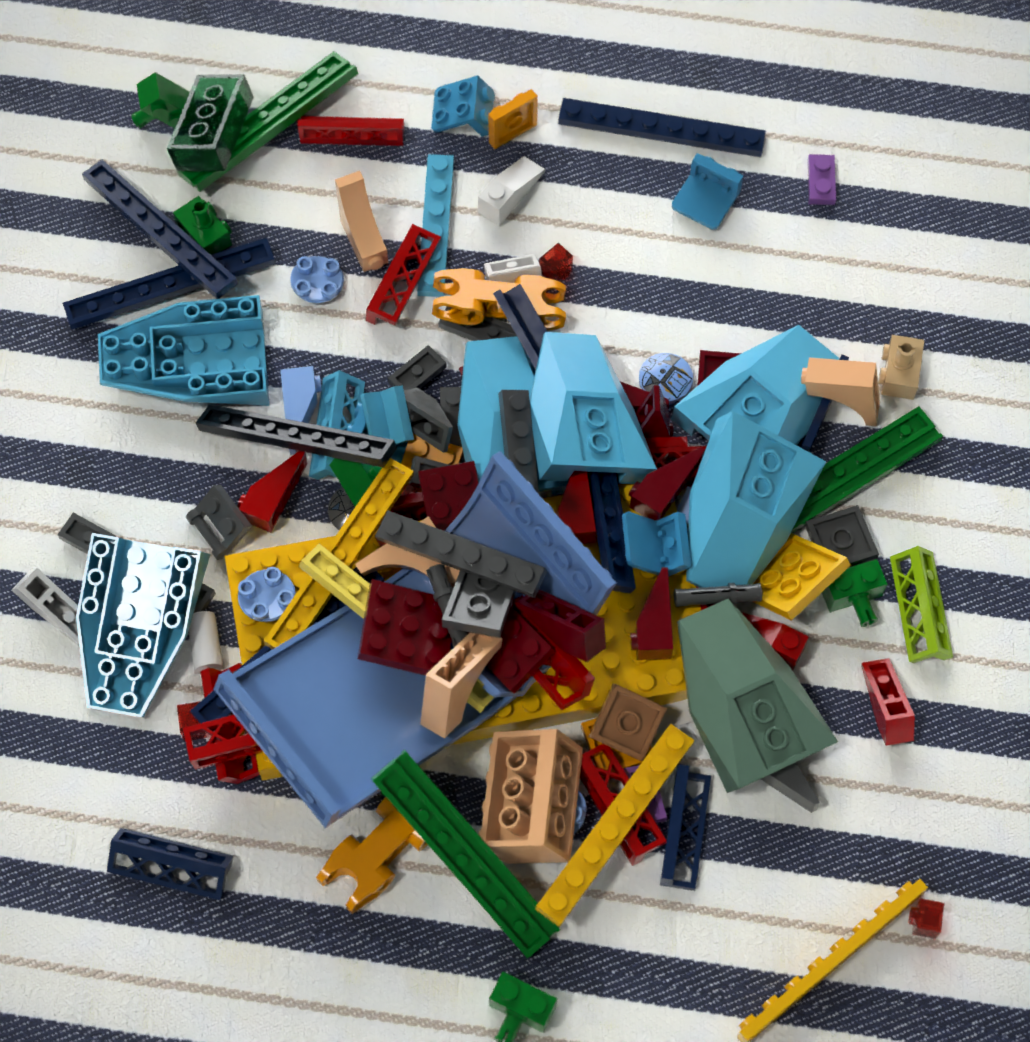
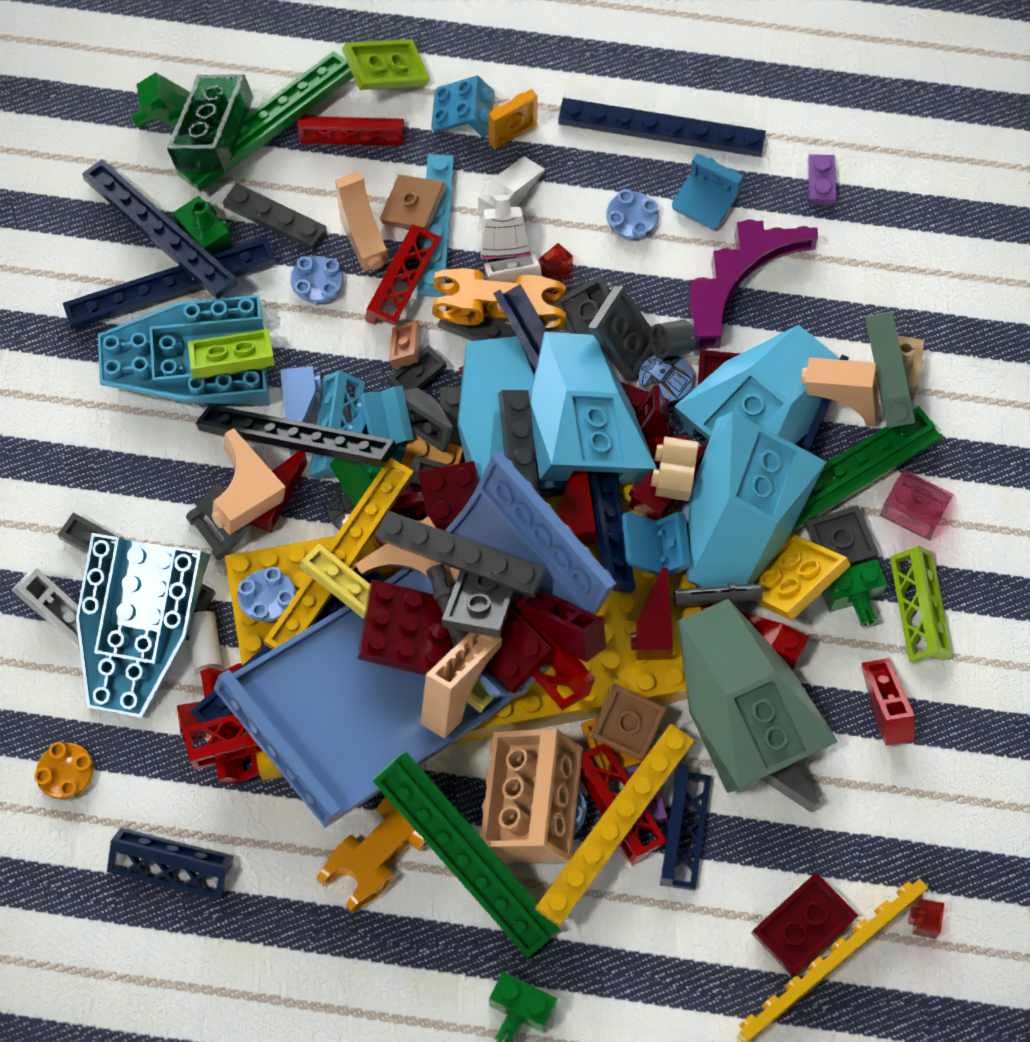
(64, 771): none -> light orange dish
(230, 353): none -> lime plate
(252, 489): none -> light nougat arch
(274, 216): none -> dark grey plate
(385, 64): none -> lime plate
(405, 344): none -> nougat plate
(412, 202): none -> medium nougat plate
(503, 231): none -> white torso
(583, 304): none -> dark grey plate
(622, 332): none -> dark grey plate
(632, 214): none -> light blue dish
(672, 338): none -> dark grey piece
(676, 468): none -> tan brick
(731, 267): none -> magenta arch
(804, 924): none -> dark red plate
(890, 370): none -> sand green slope
(916, 504): none -> clear pink slope

